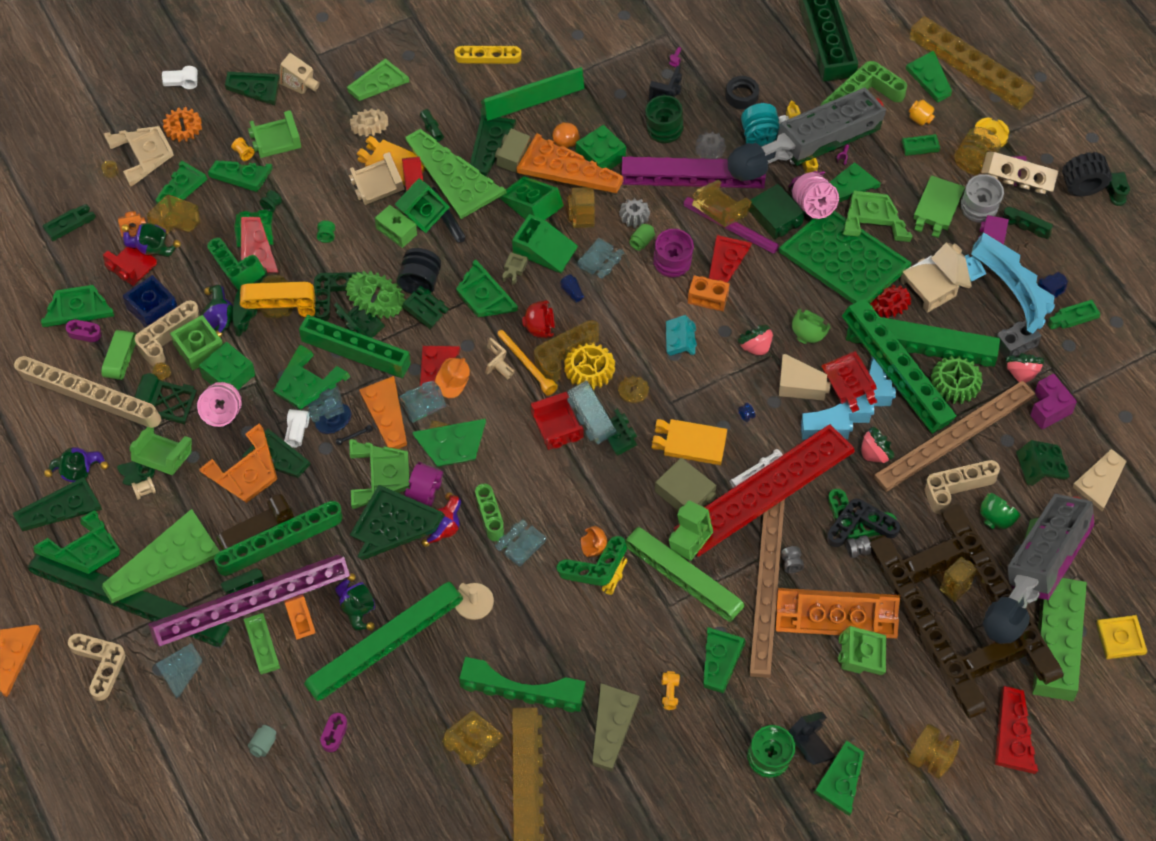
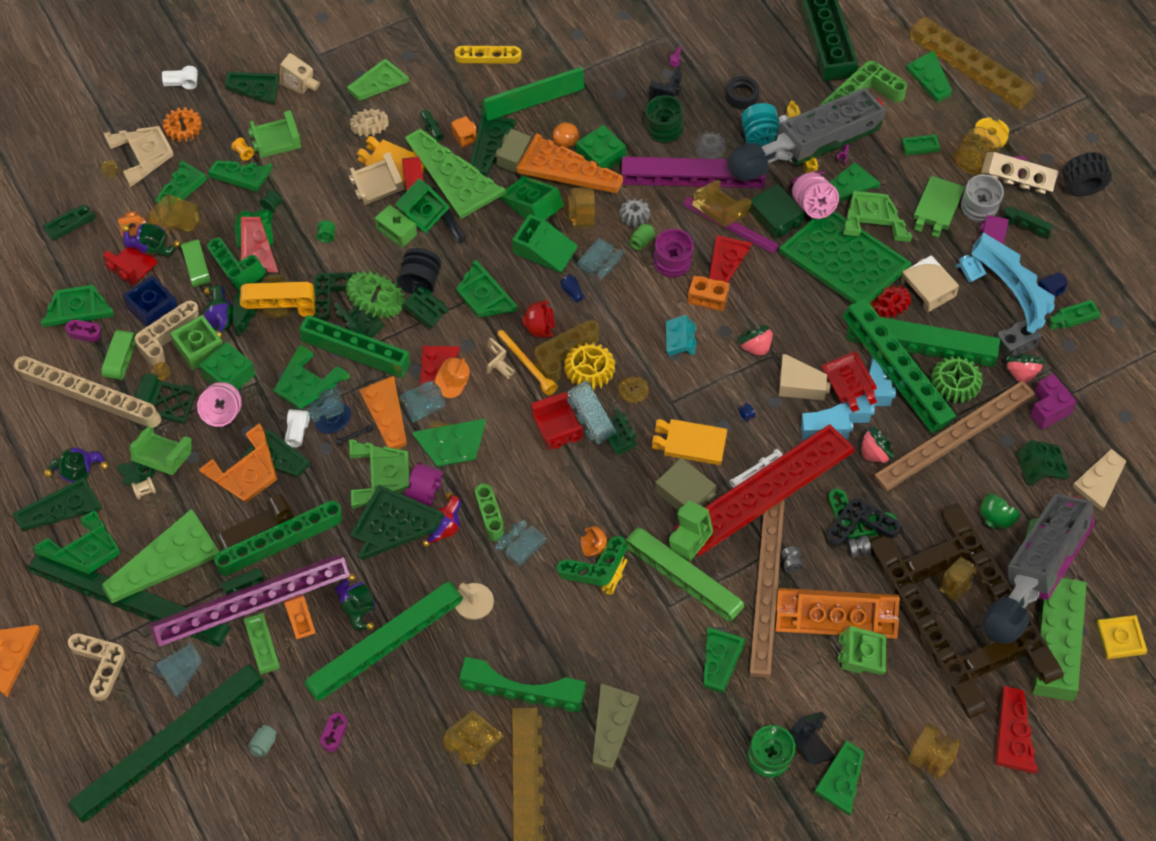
(165, 743): none -> dark green beam
(195, 263): none -> bright green beam
(464, 131): none -> orange brick
(514, 265): olive plate -> none
(670, 679): light orange bar -> none
(809, 327): bright green cylinder -> none
(921, 112): light orange head -> none
(953, 264): tan slope -> none
(984, 474): tan beam -> none
(1118, 188): dark green piece -> none

